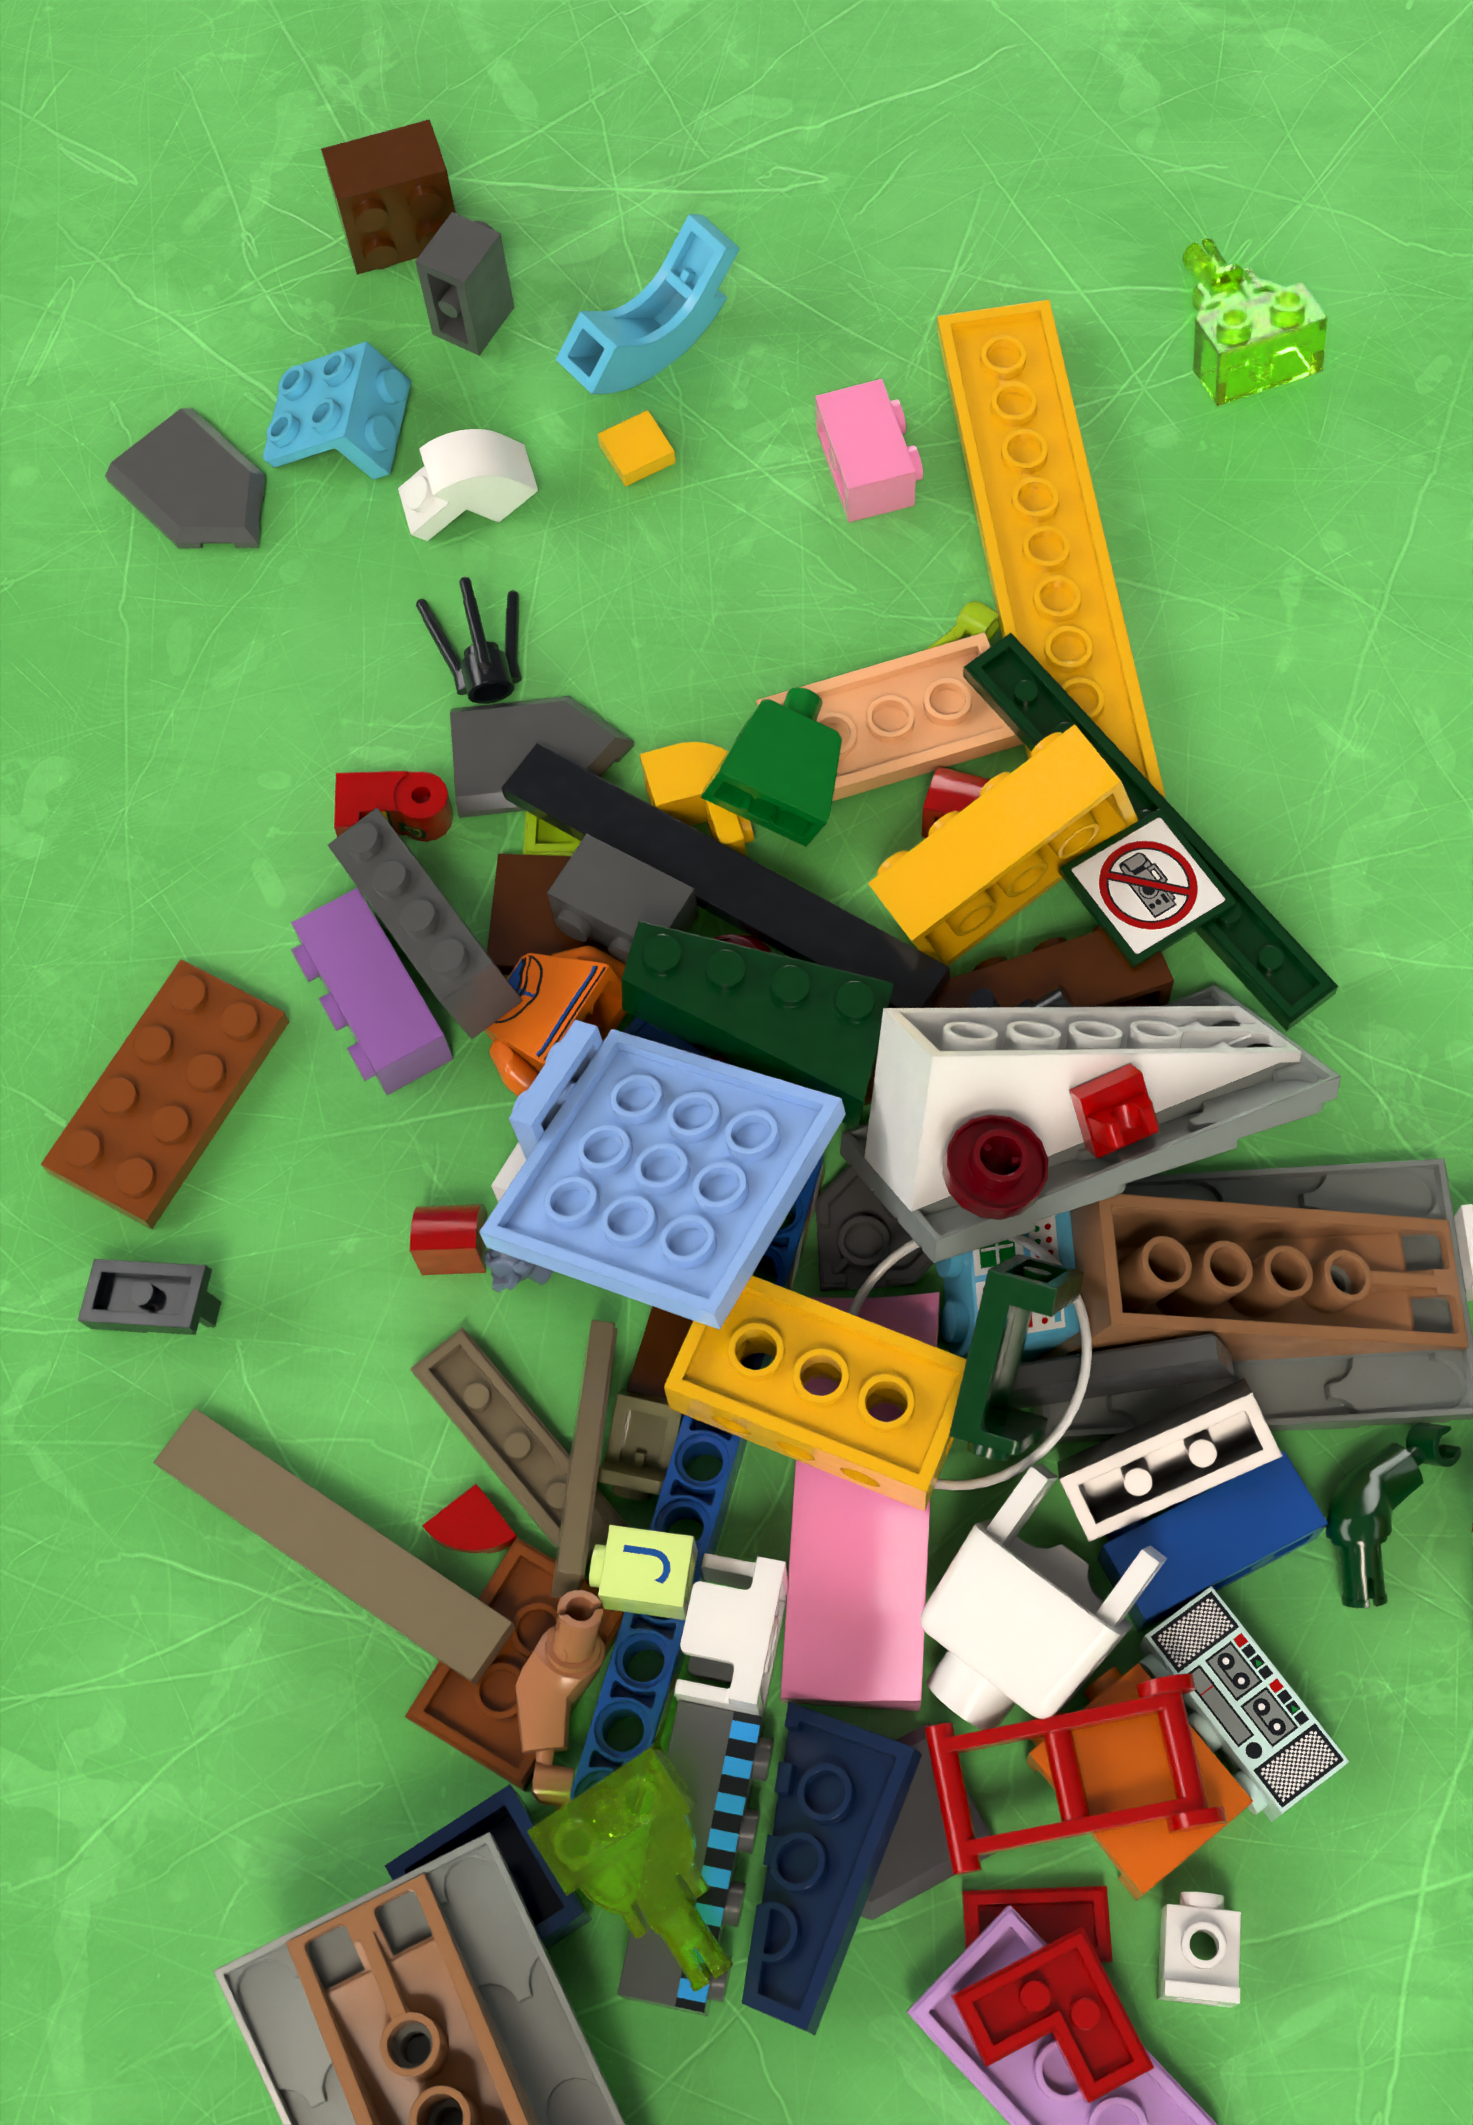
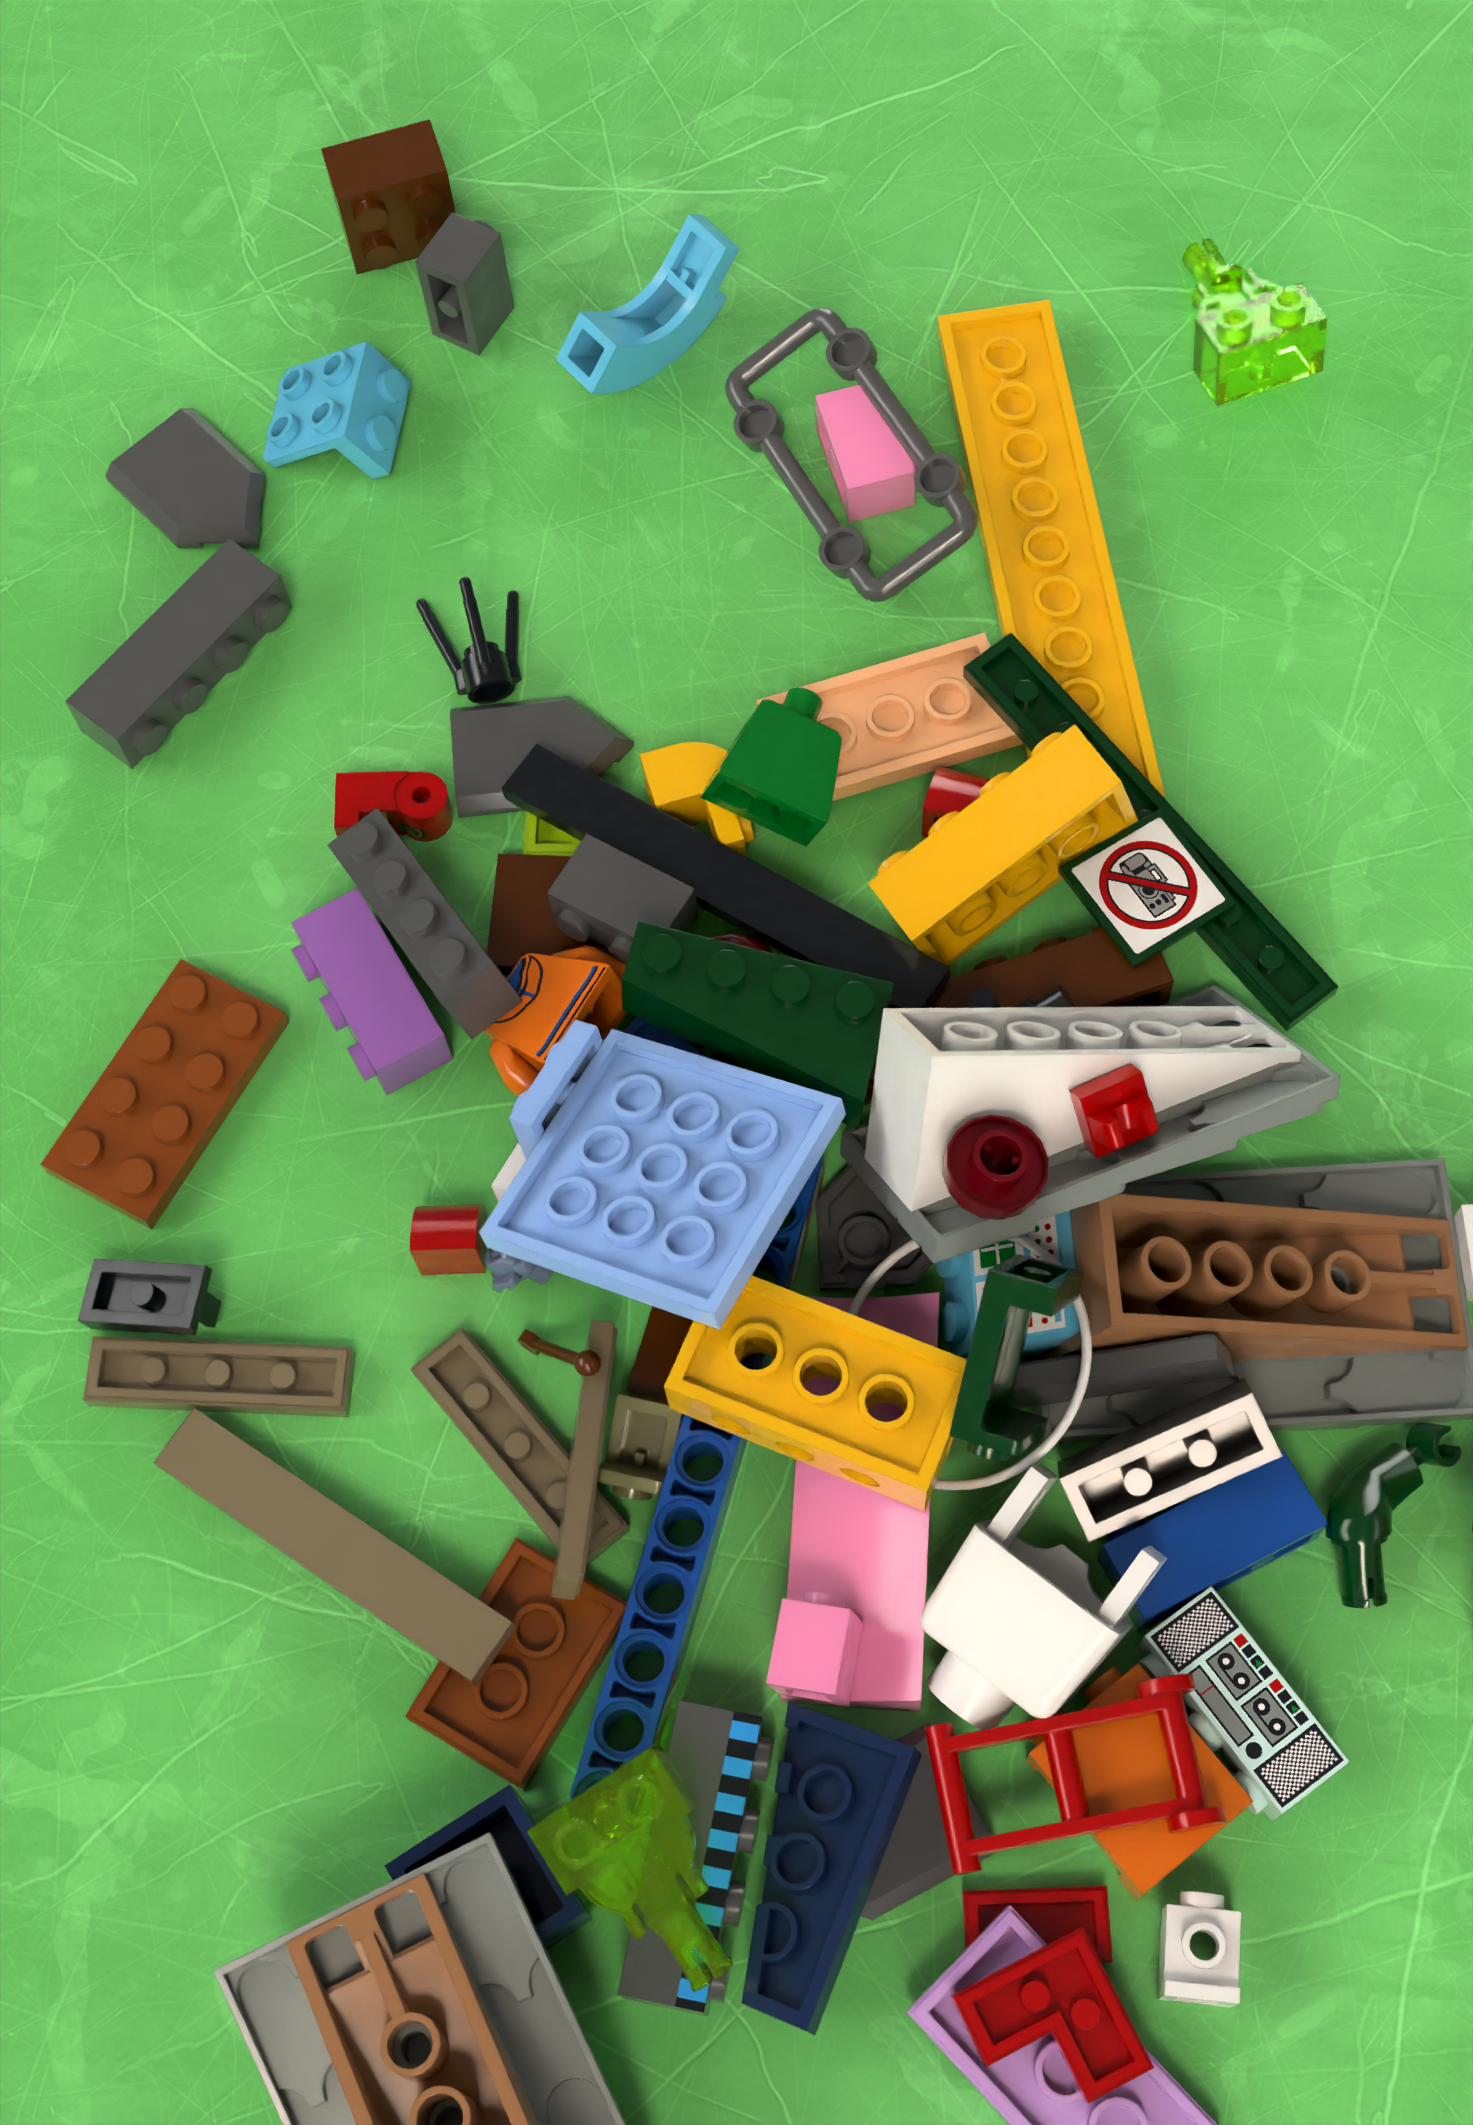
(180, 654): none -> dark grey brick
(220, 1376): none -> dark tan tile
(466, 472): white brick -> none
(471, 1525): red tile -> none
(550, 1683): nougat arm -> none
(586, 1362): none -> reddish brown hinge
(636, 448): yellow tile -> none
(644, 1572): yellowish green brick -> none
(734, 1632): white panel -> none
(815, 1649): none -> bright pink brick
(936, 478): none -> dark grey bar
(972, 620): lime hand -> none

